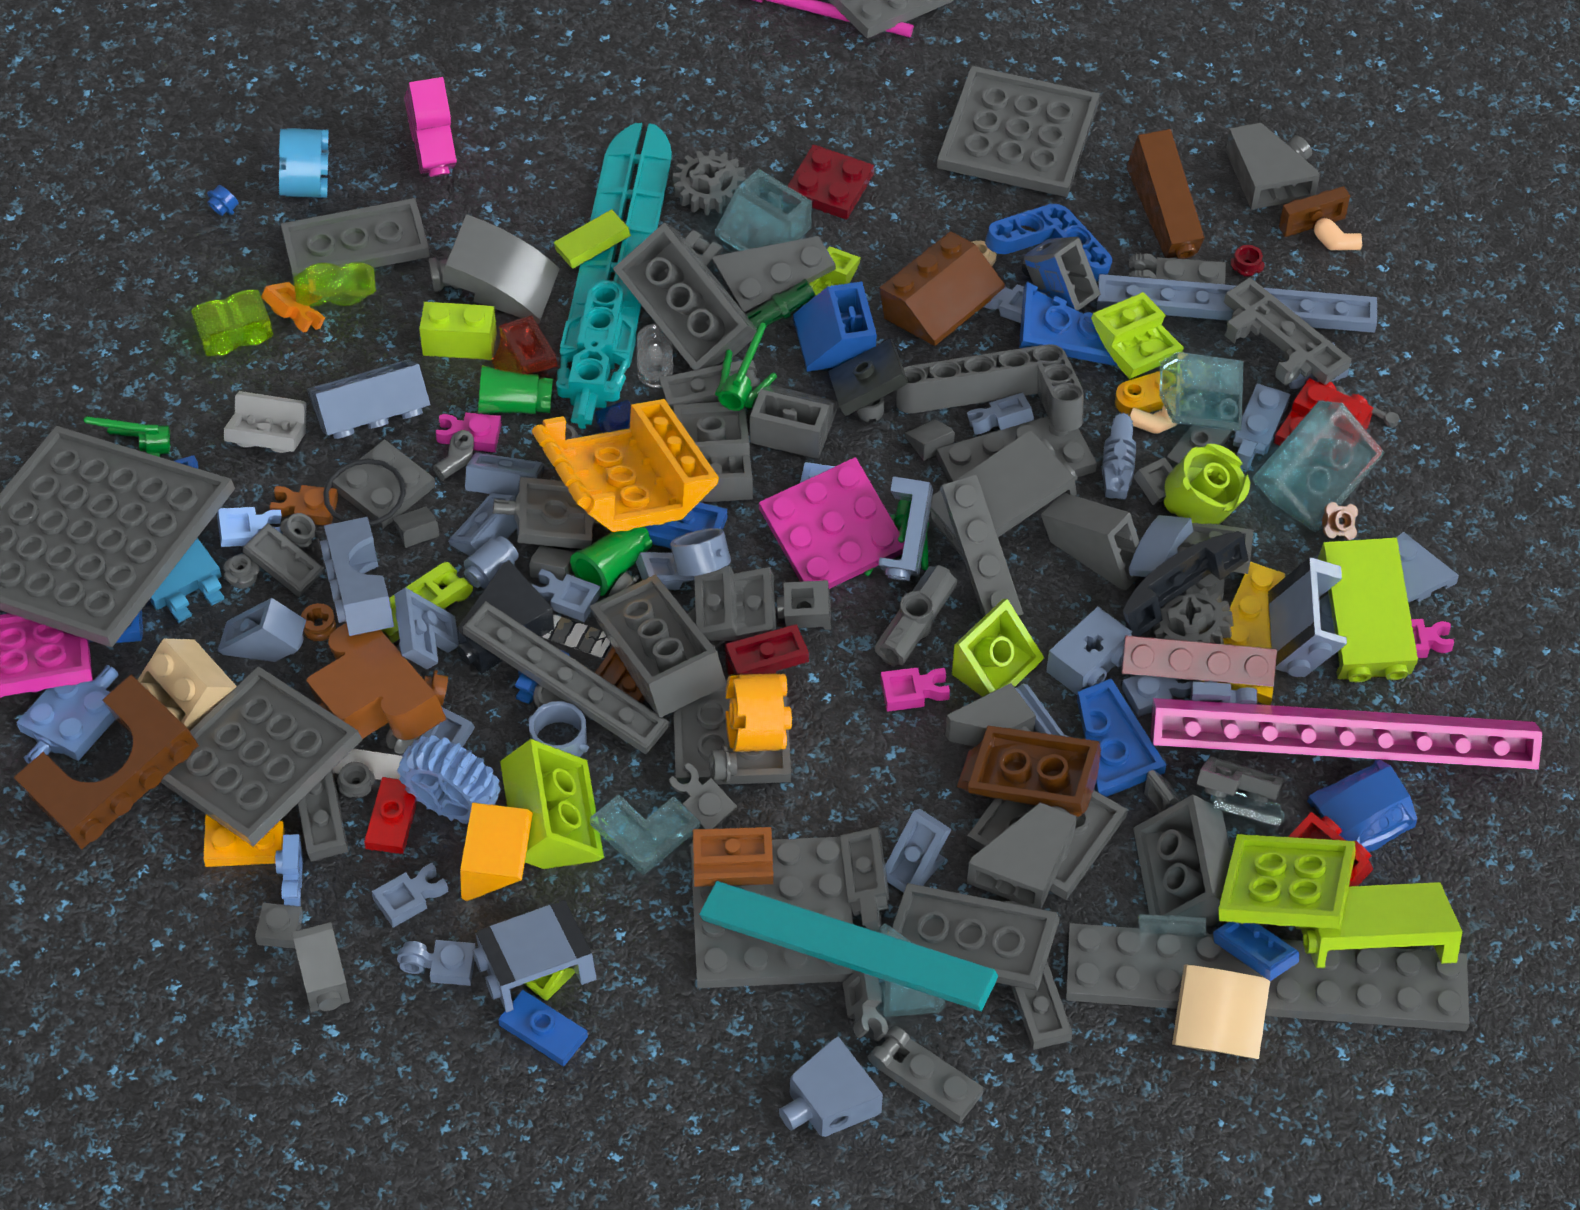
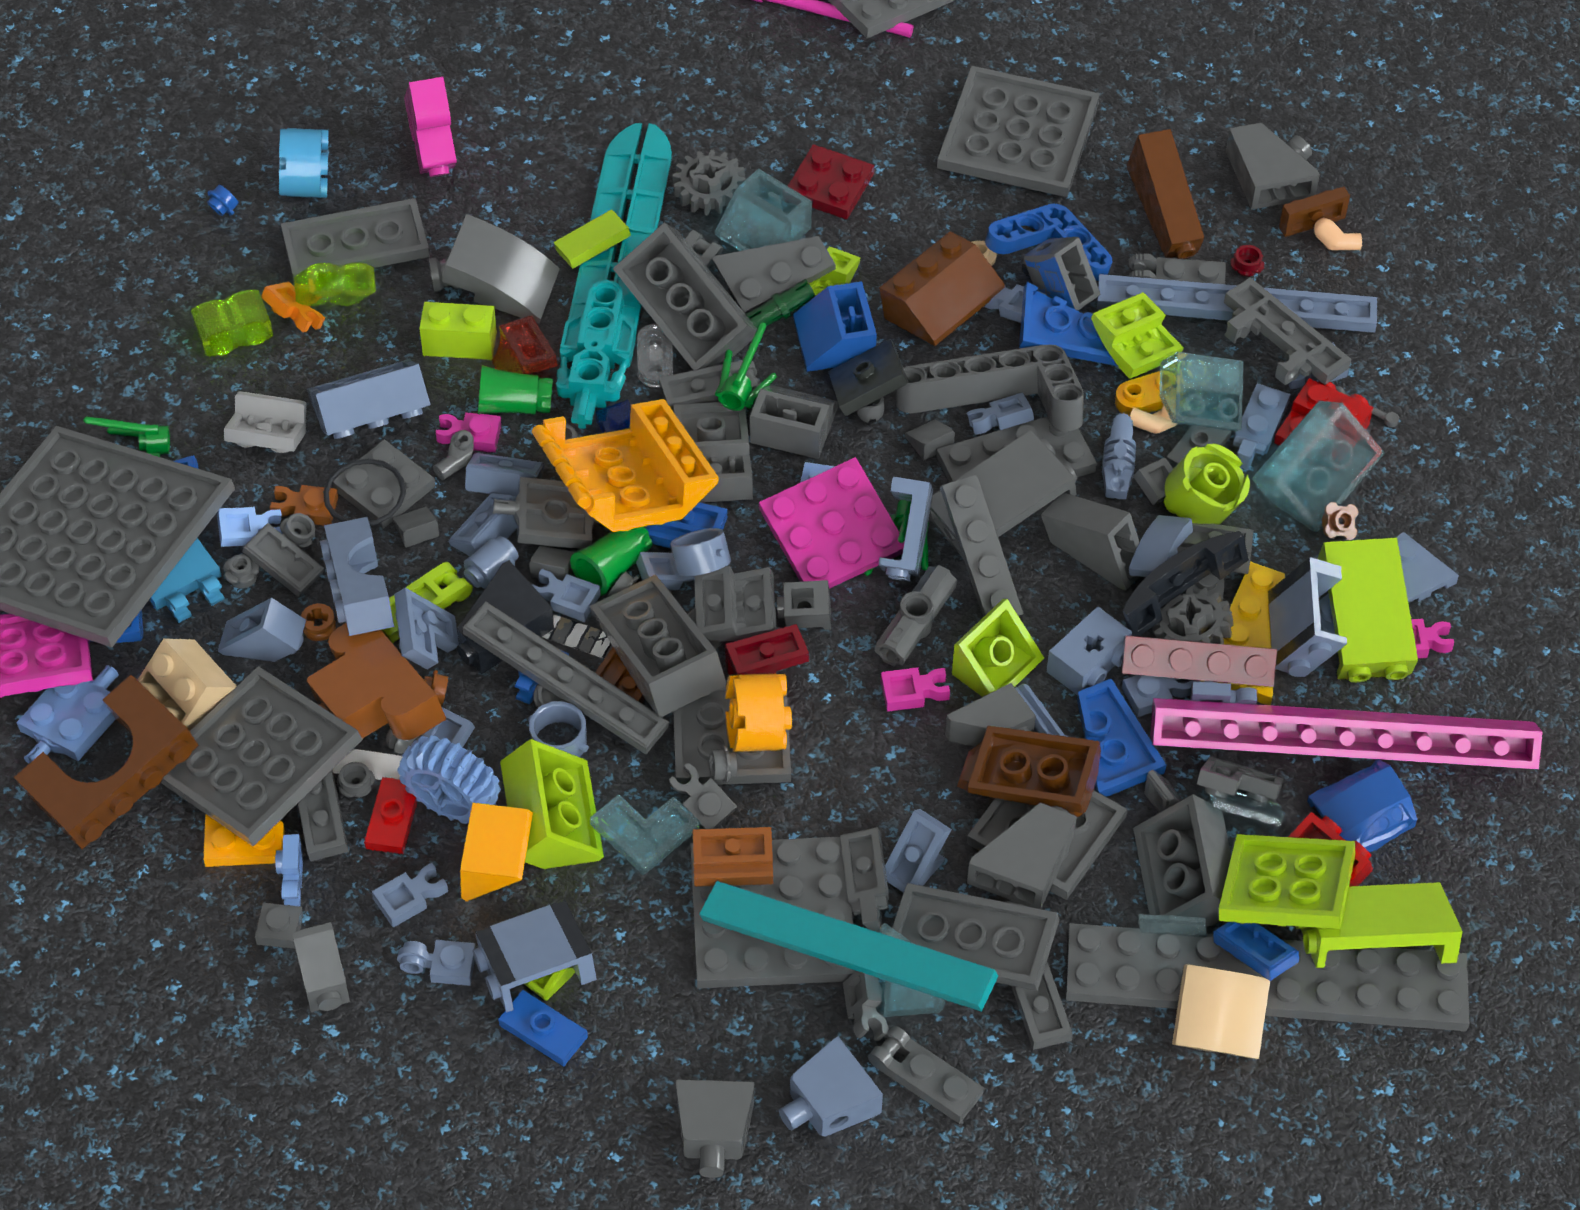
(714, 1121): none -> dark grey torso

